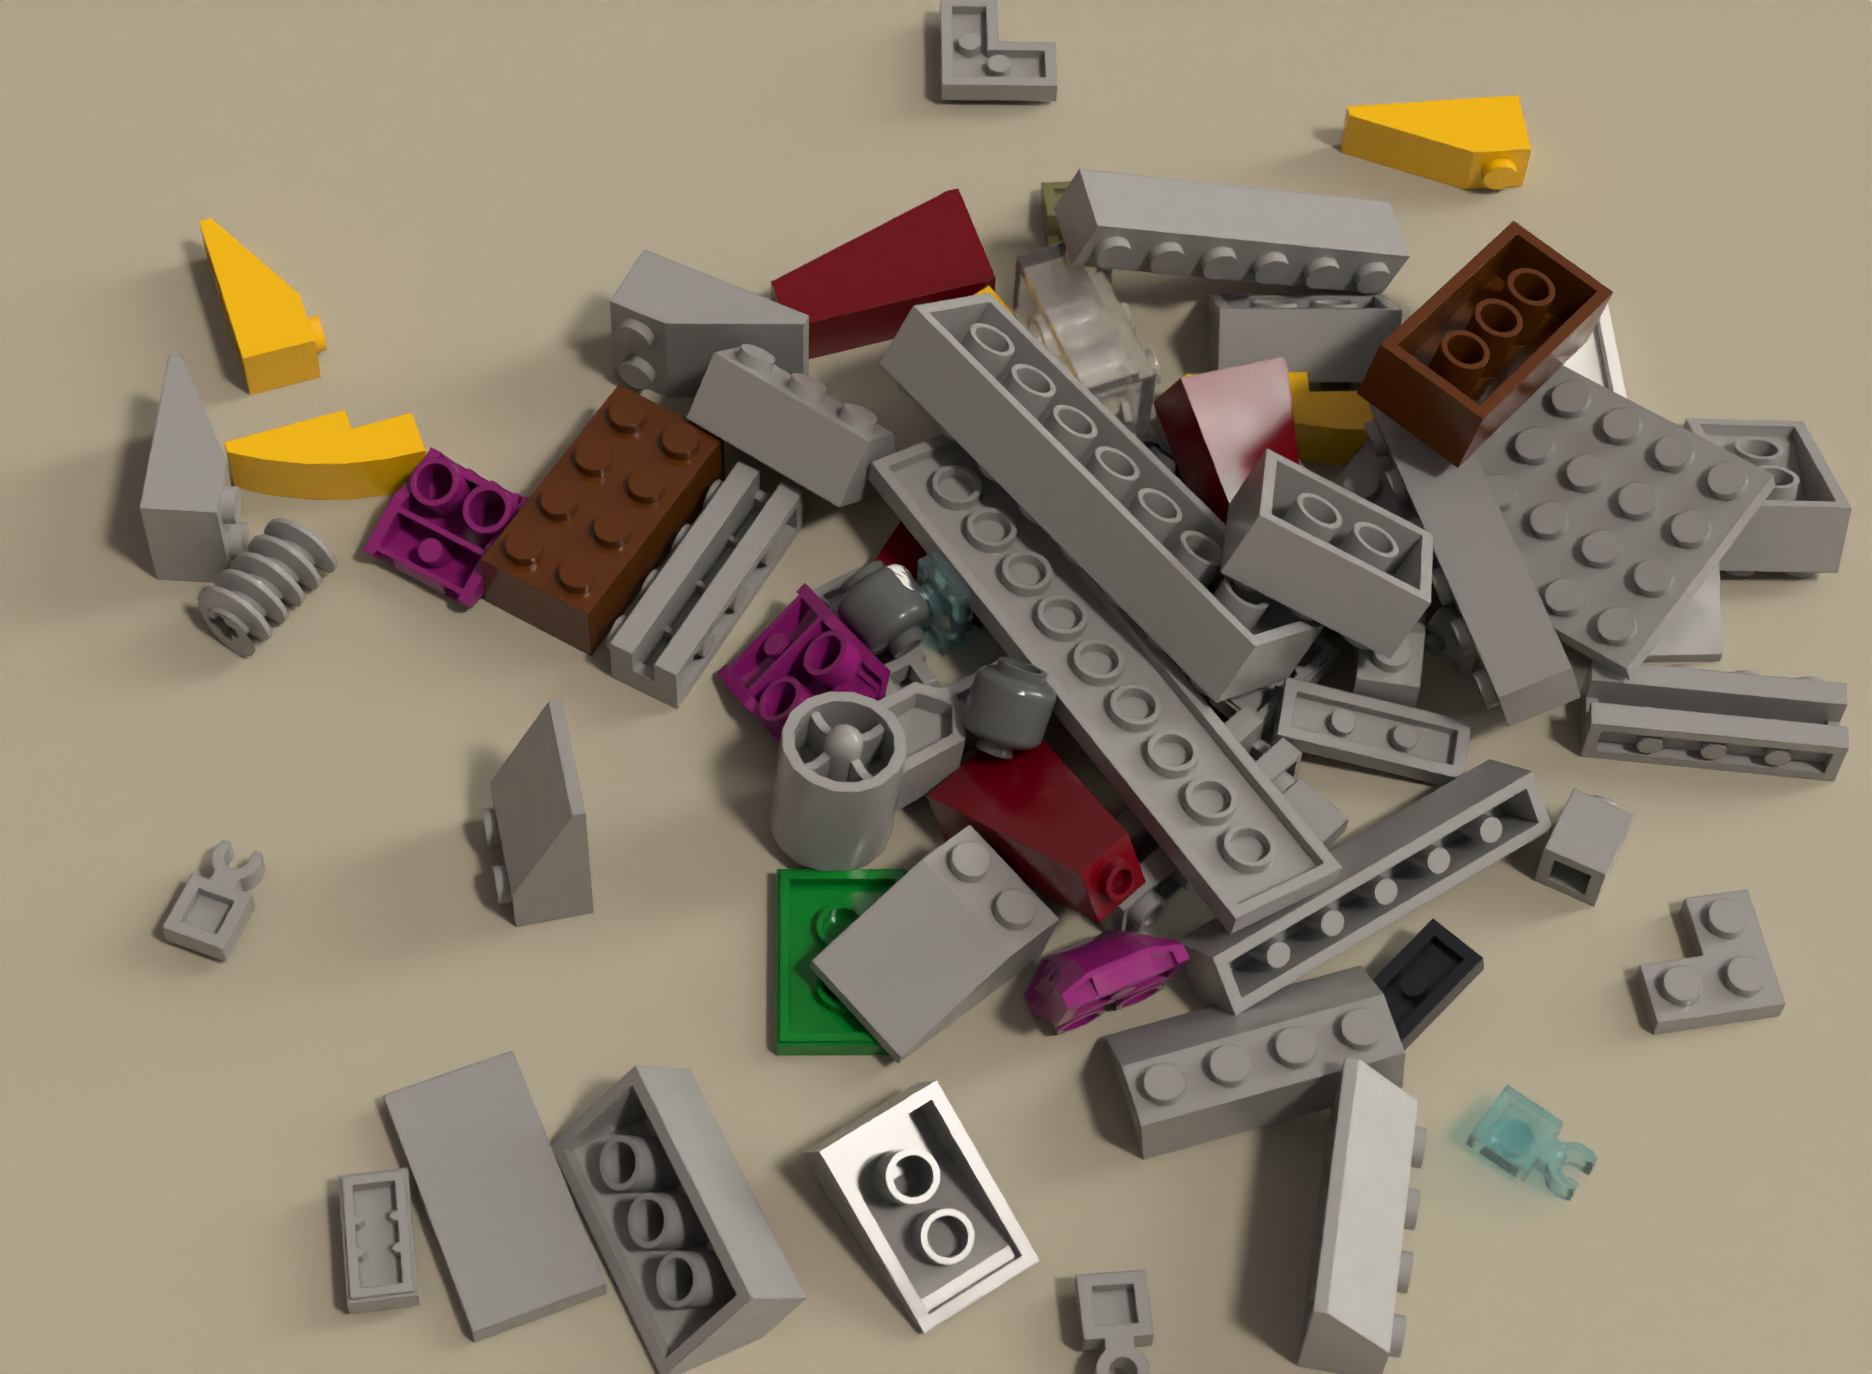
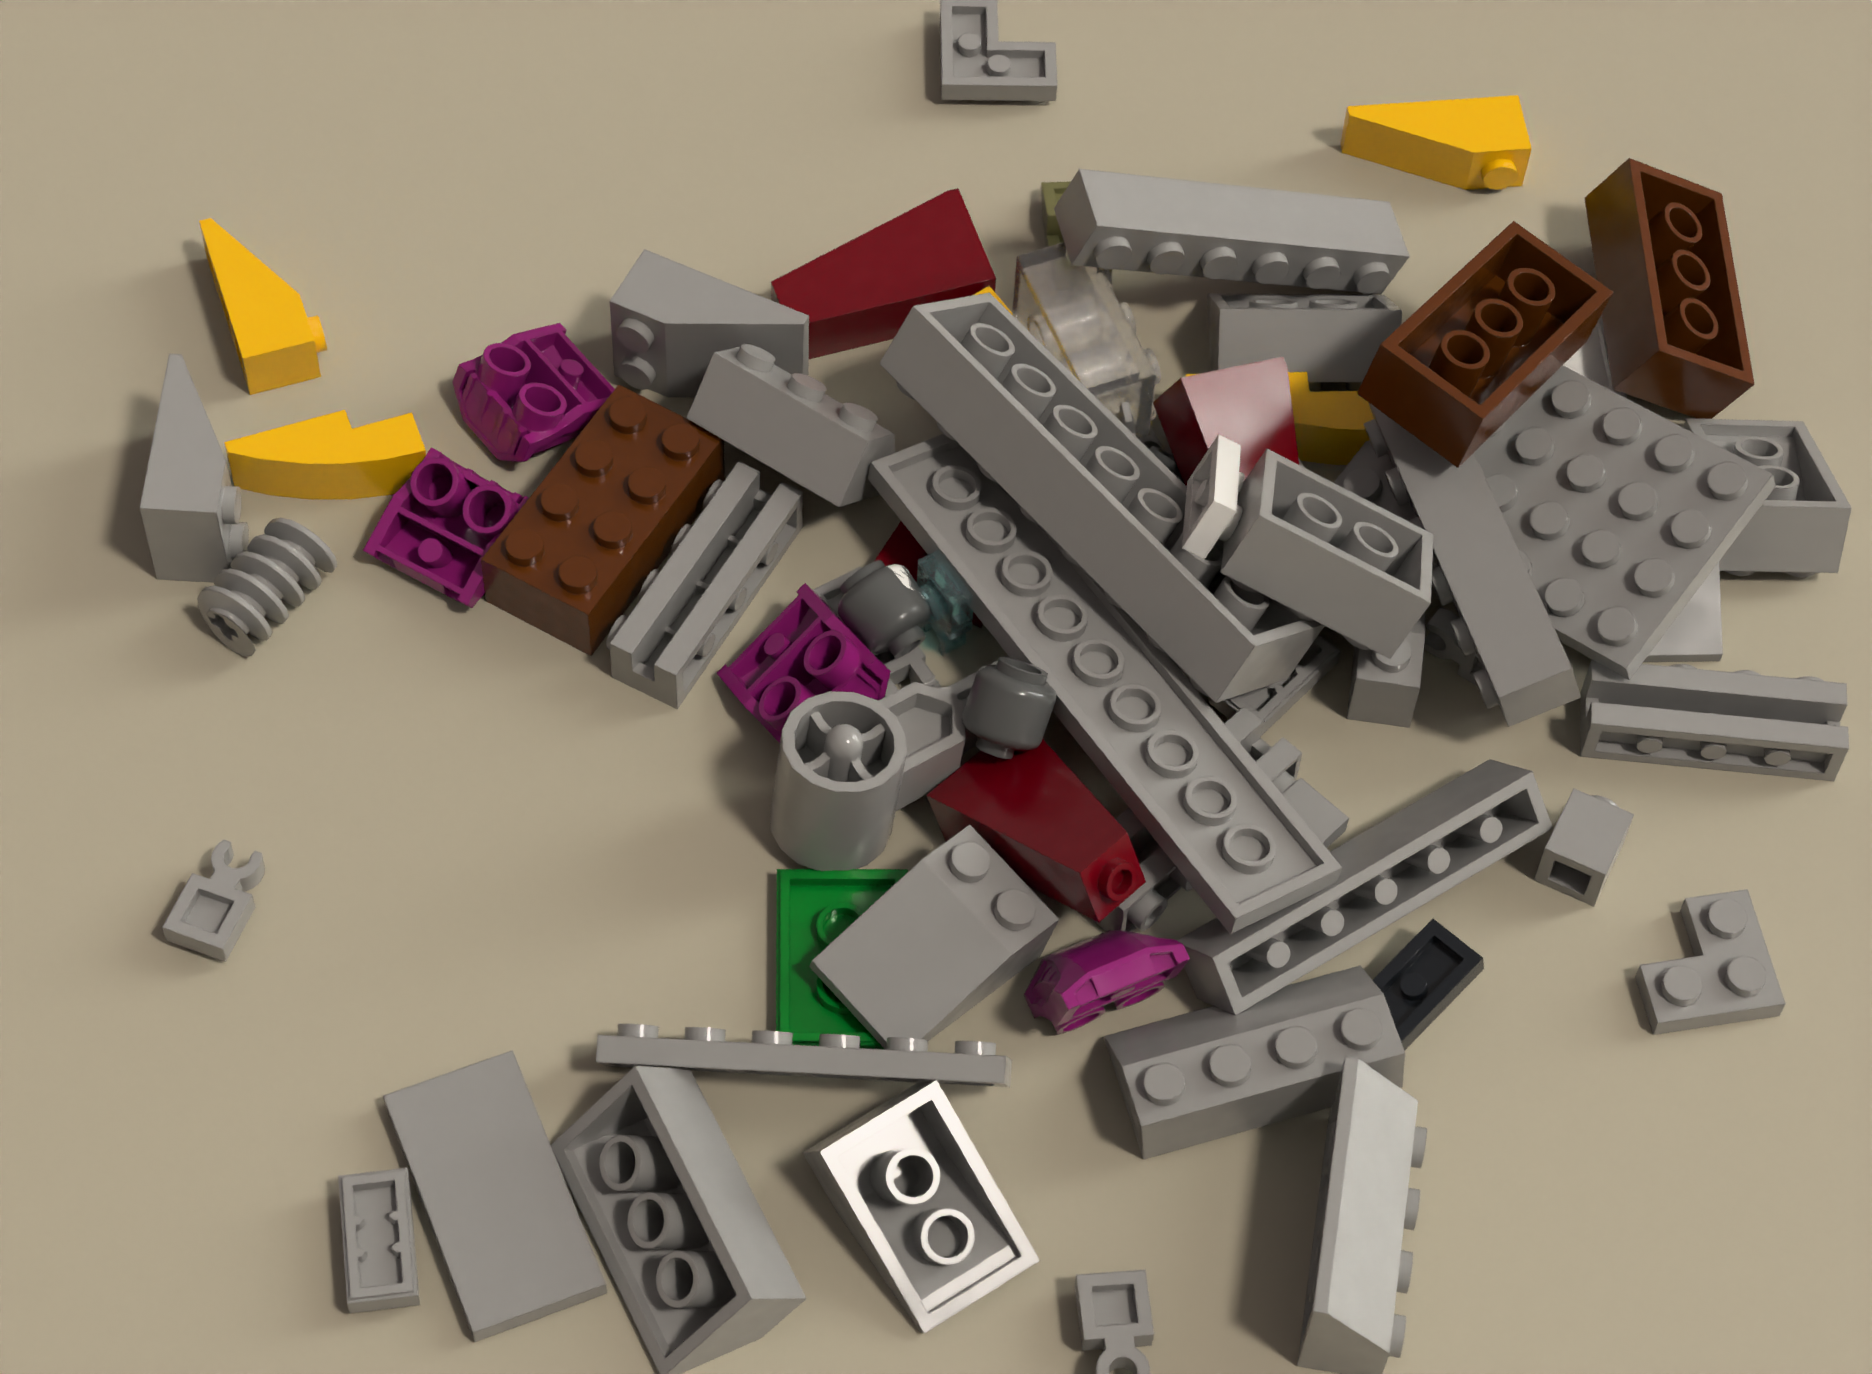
(529, 393): none -> magenta slope
(540, 826): light grey slope -> none
(834, 1057): none -> light grey plate
(1213, 498): none -> white plate
(1371, 732): light grey plate -> none
(1524, 1138): clear light blue plate -> none
(1675, 298): none -> reddish brown brick

